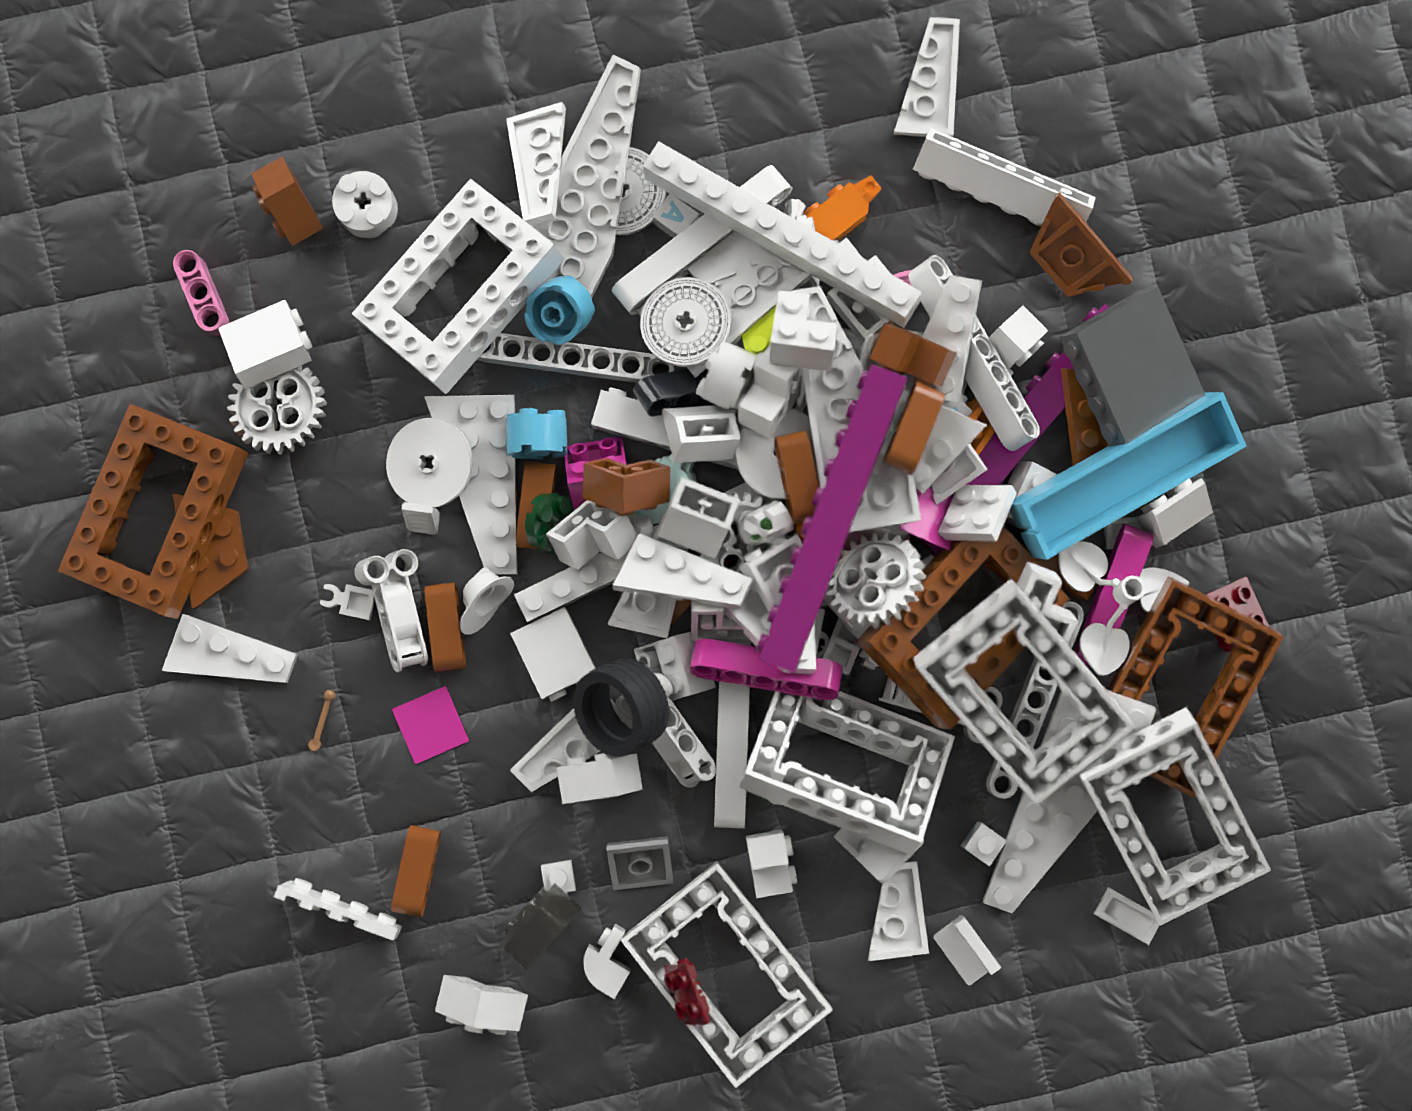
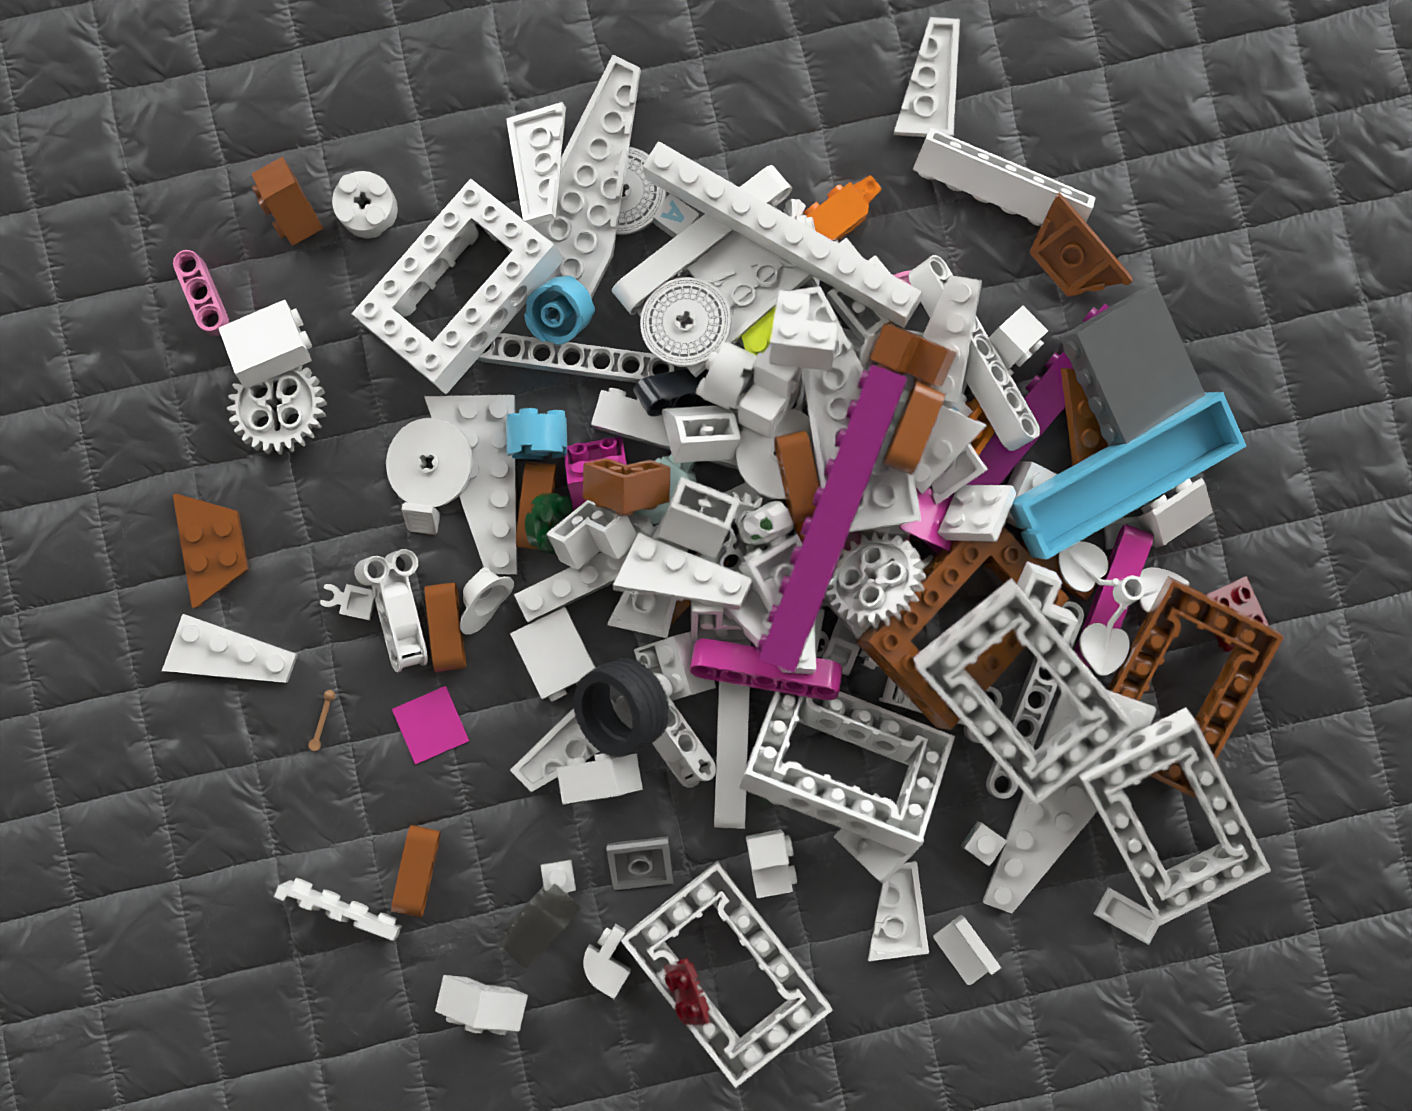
(191, 529): dark orange brick -> none

